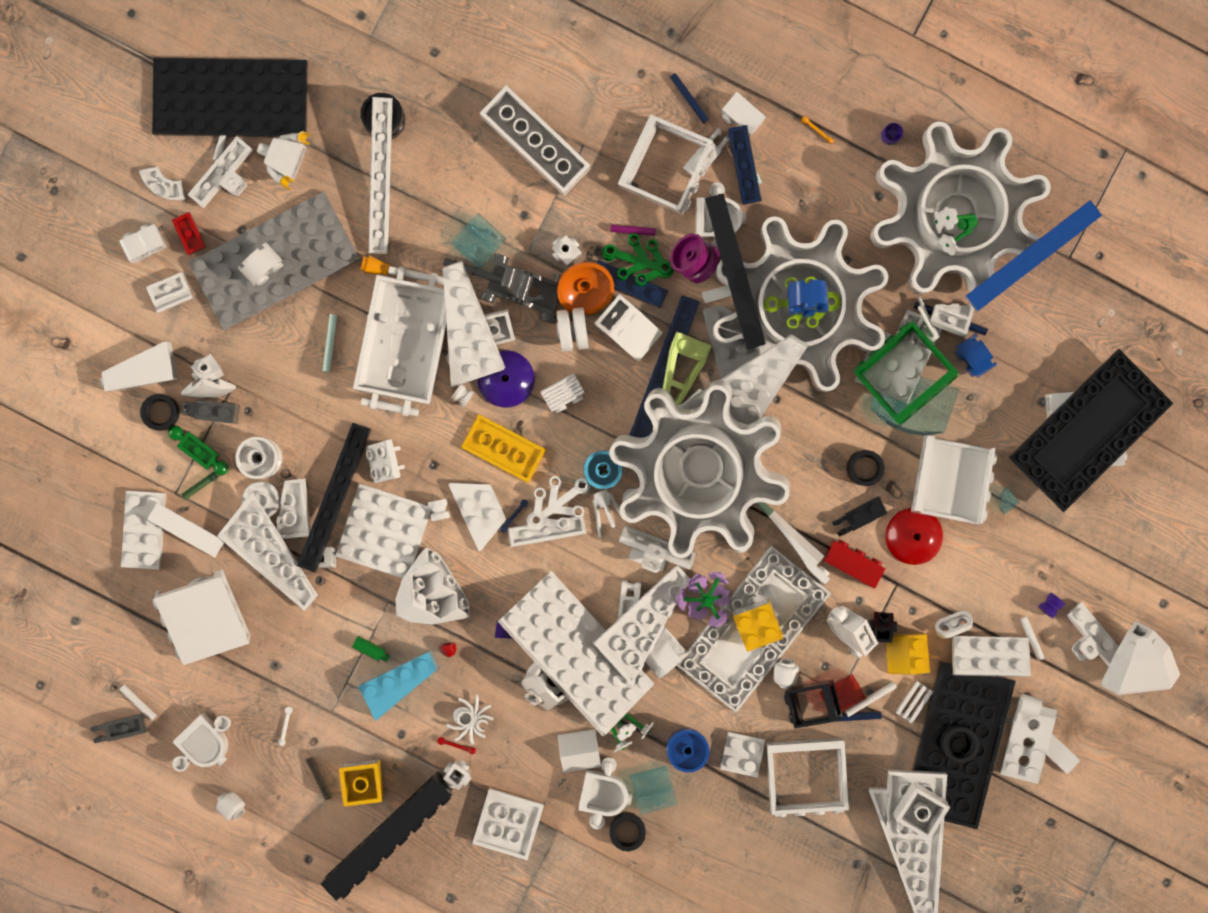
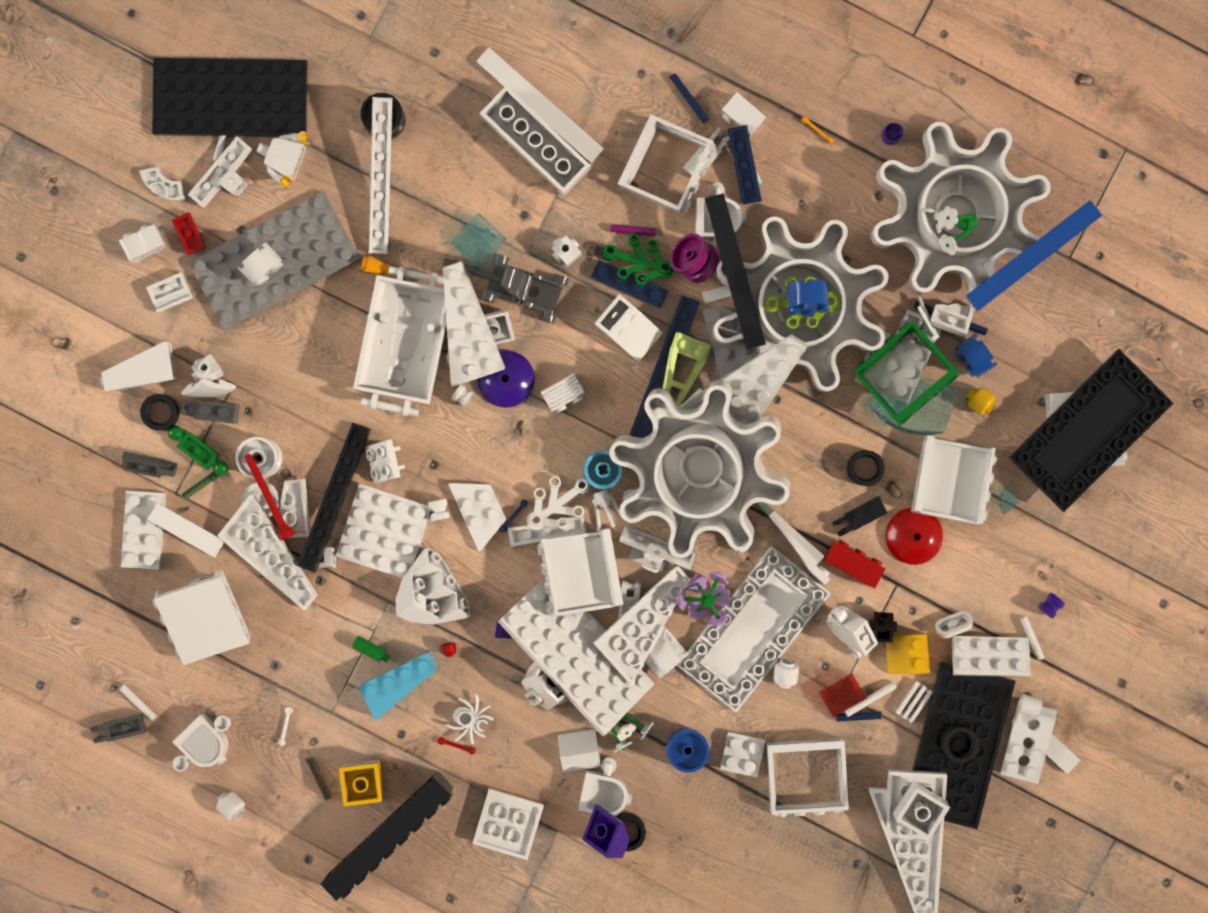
(148, 465): none -> dark grey hinge
(284, 530): none -> red piece
(329, 343): light aqua bar -> none
(454, 780): white brick -> none
(503, 448): yellow tile -> none
(540, 105): none -> white tile
(573, 329): white wheel -> none
(580, 573): none -> white panel
(591, 296): orange dish -> none
(606, 833): none -> dark purple slope
(653, 790): clear light blue slope -> none
(757, 624): yellow brick -> none
(831, 701): black window -> none
(981, 401): none -> yellow head
(1095, 638): white plate -> none
(1141, 663): white brick -> none

